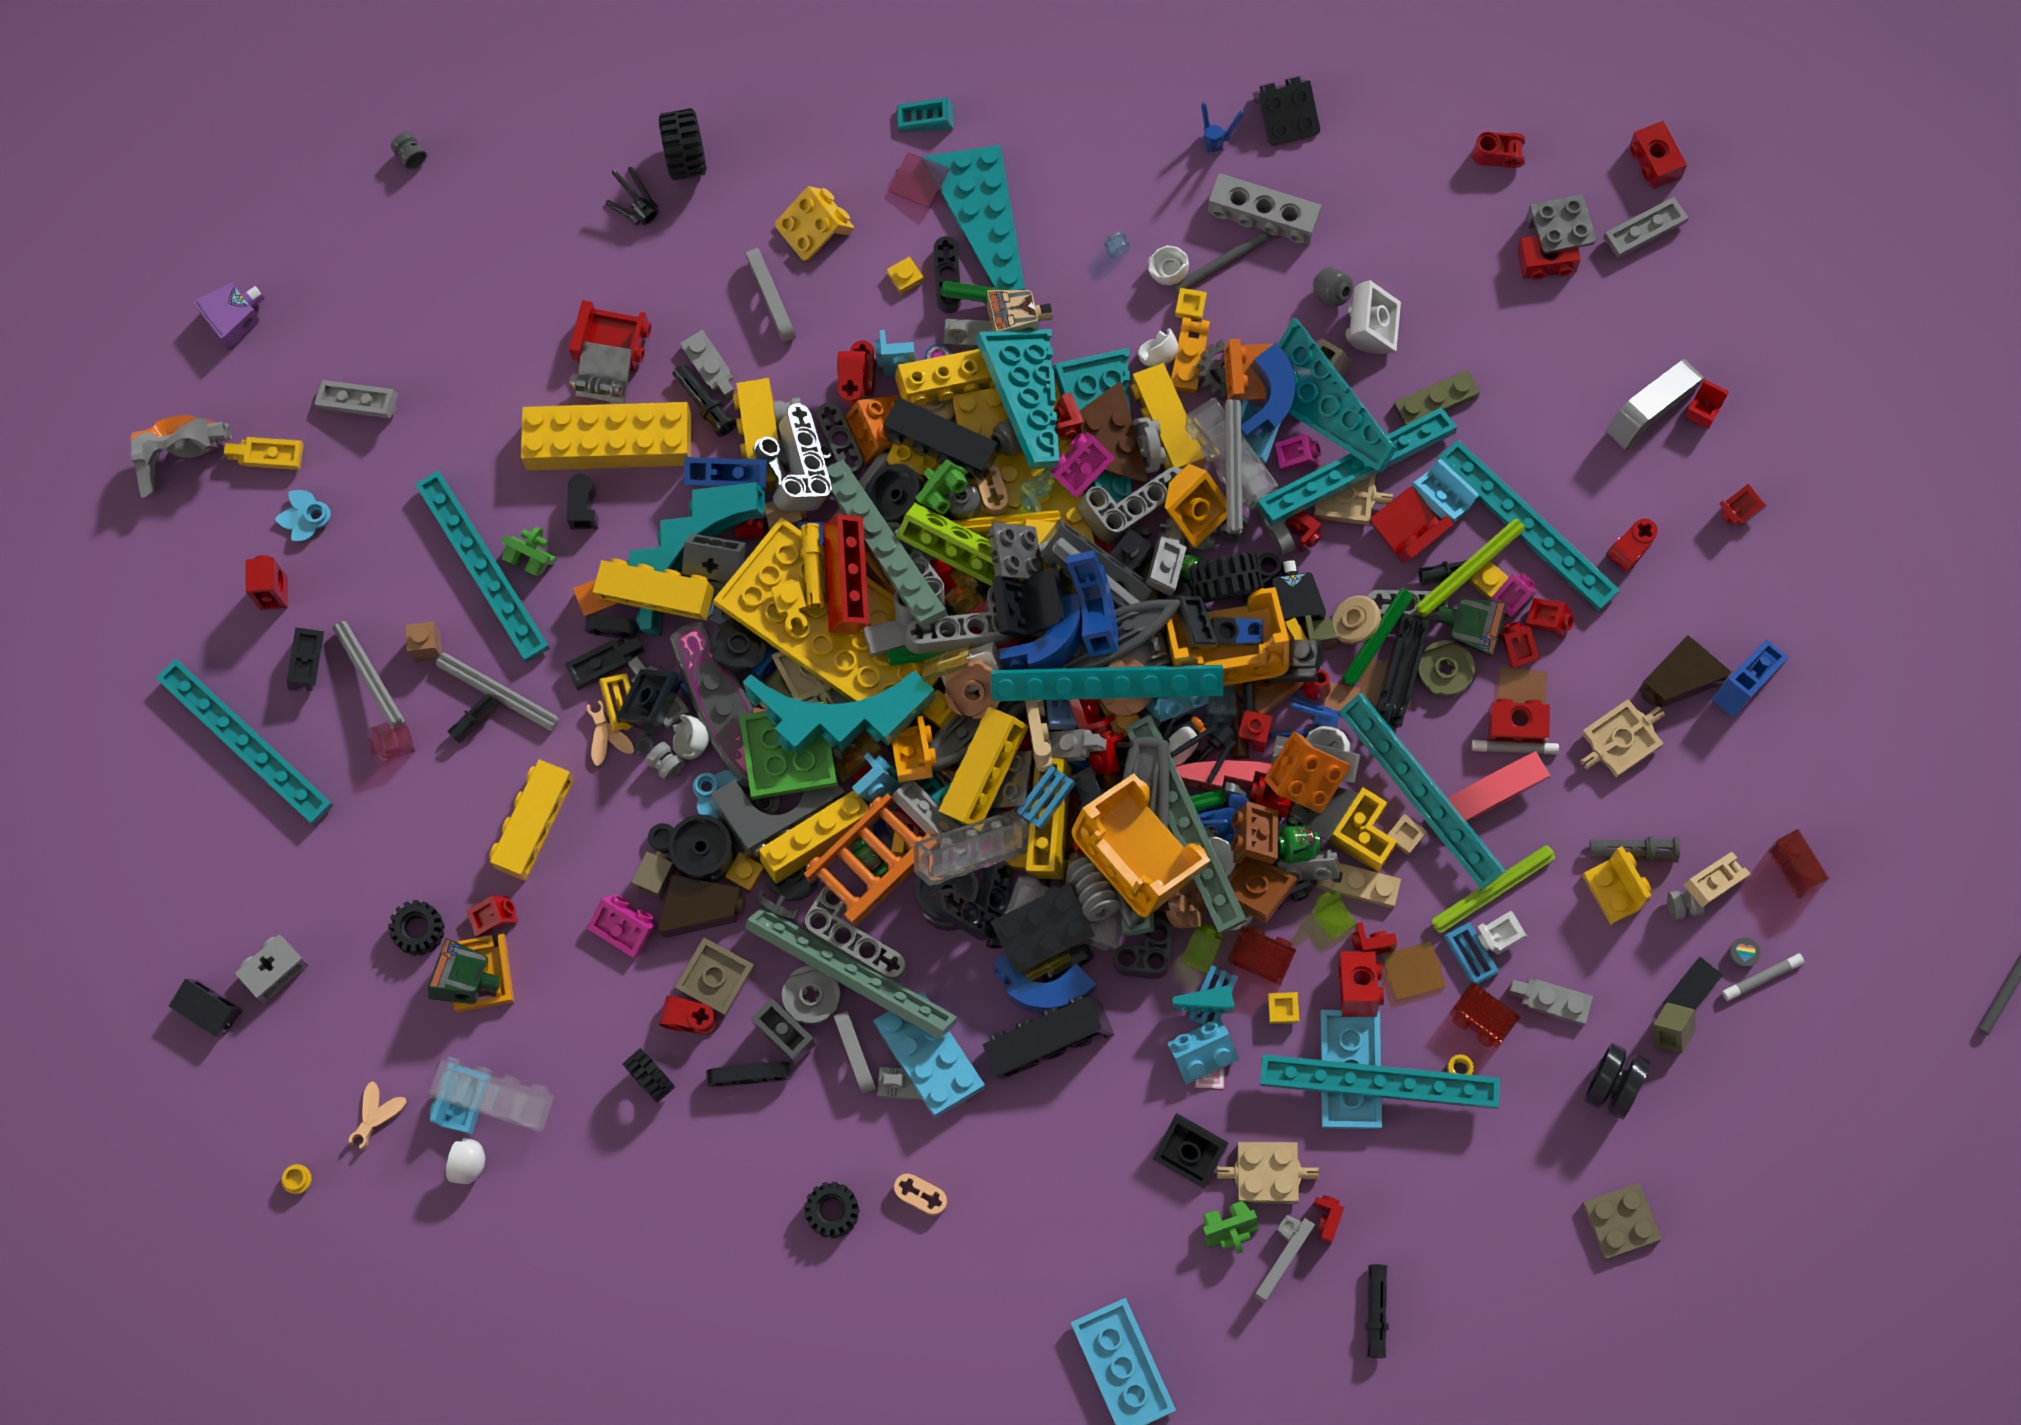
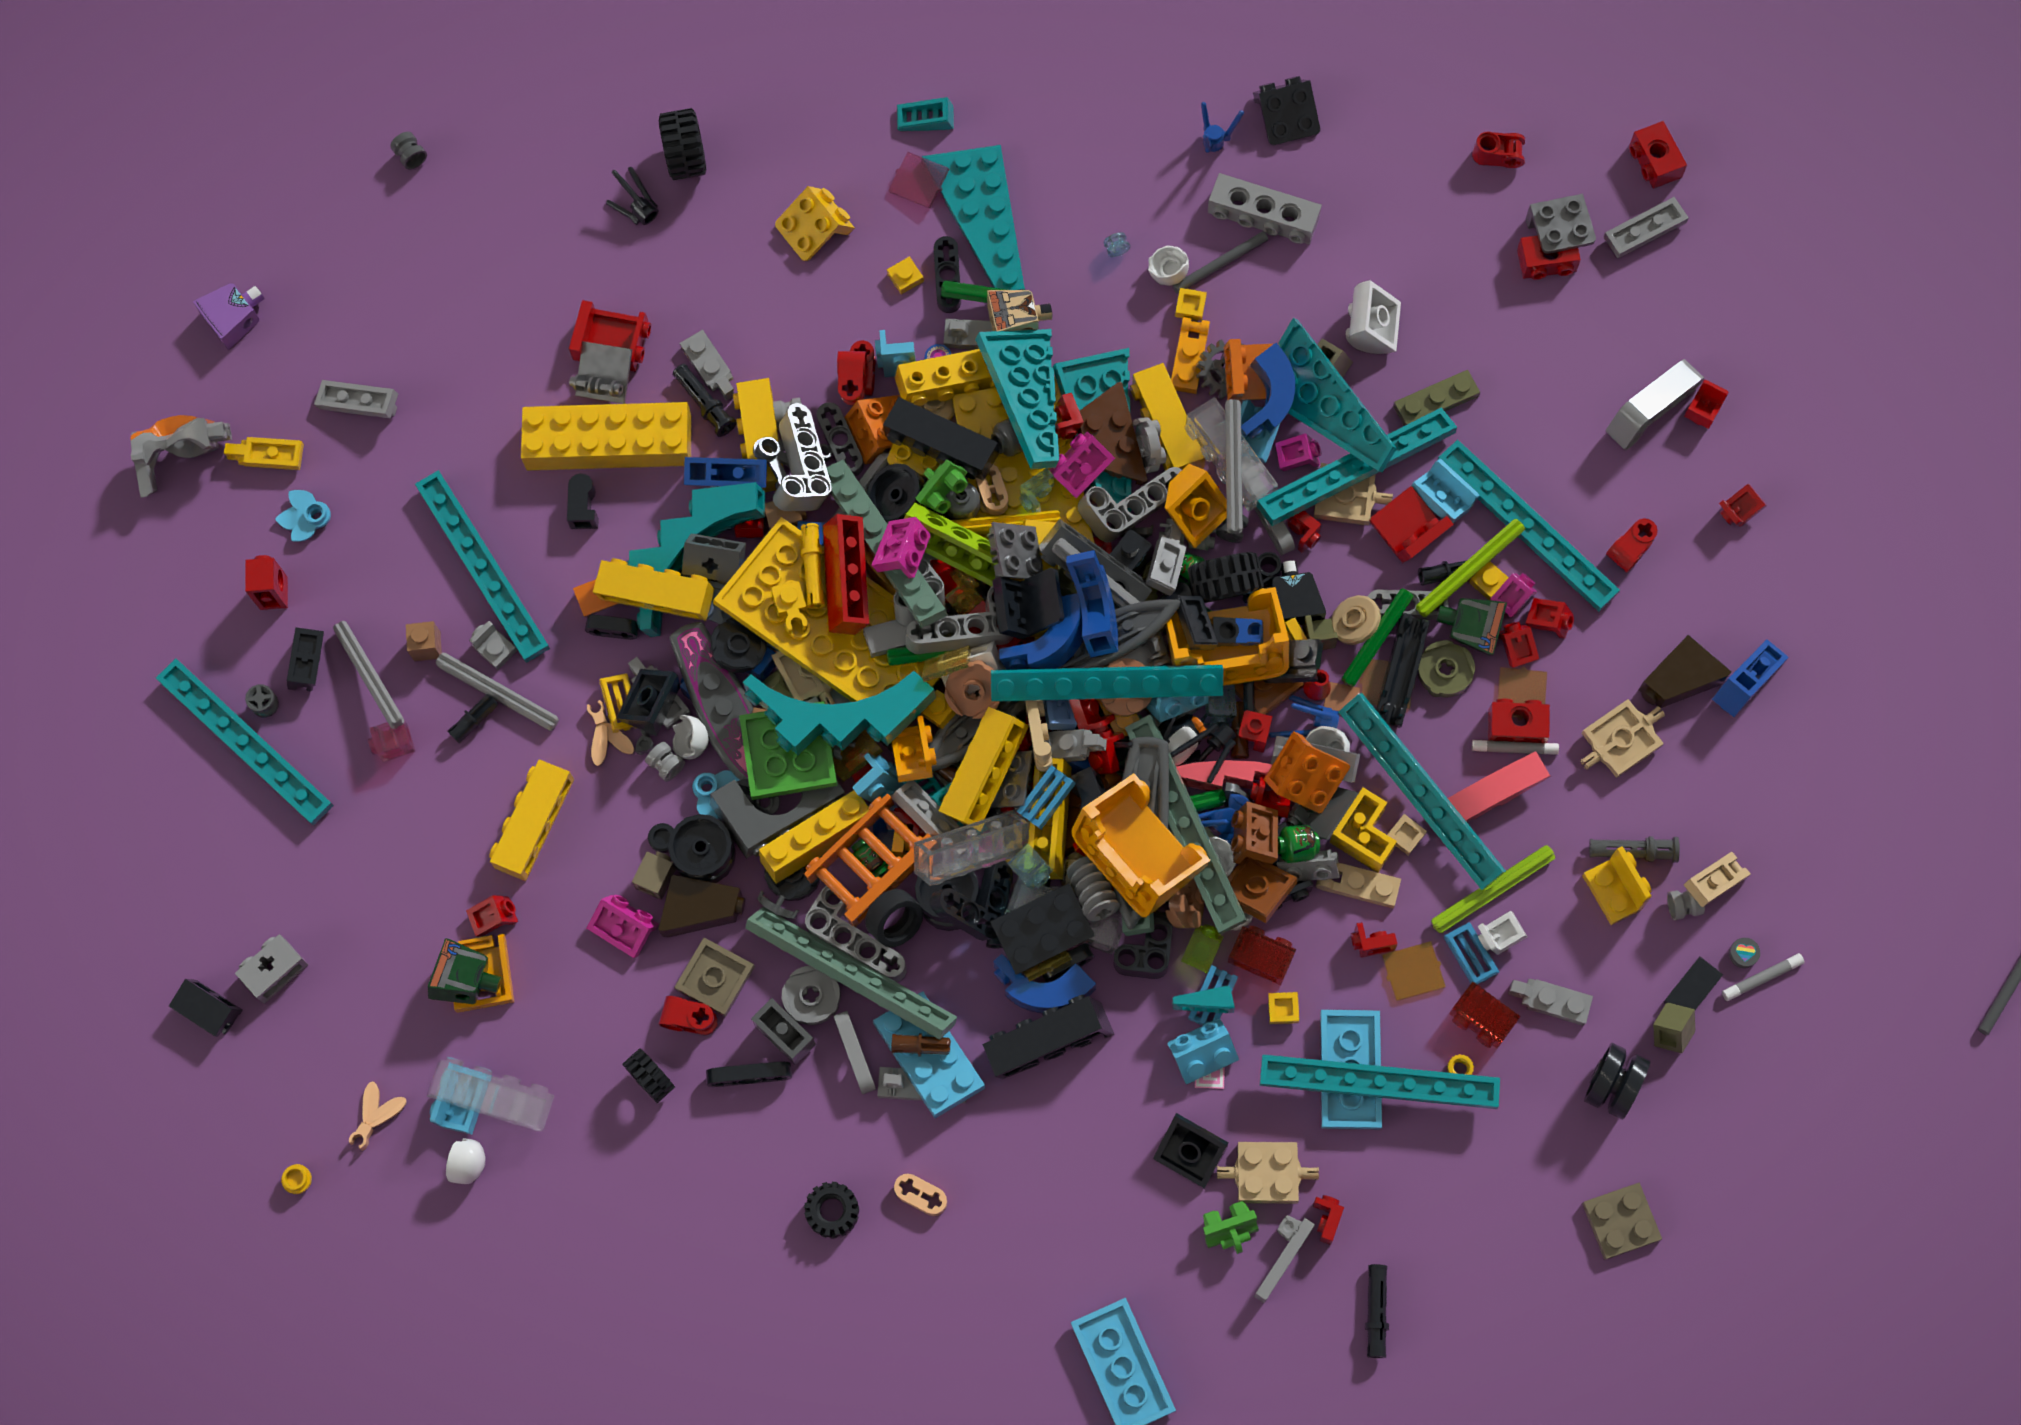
(257, 696): none -> dark grey wheel
(406, 914): black tyre -> none
(492, 645): none -> light grey bracket
(538, 558): bright green hips -> none
(603, 661): black hinge -> none
(745, 872): yellow plate -> none
(770, 295): light grey beam -> none
(884, 907): none -> black tyre
(902, 546): none -> dark pink bracket
(920, 1044): none -> reddish brown axle
(1030, 867): none -> clear light blue bracket
(1159, 350): white hair -> none
(1333, 286): dark grey head -> none
(1333, 915): clear neon green bracket -> none
(1354, 998): red brick -> none
(1798, 863): clear red brick -> none

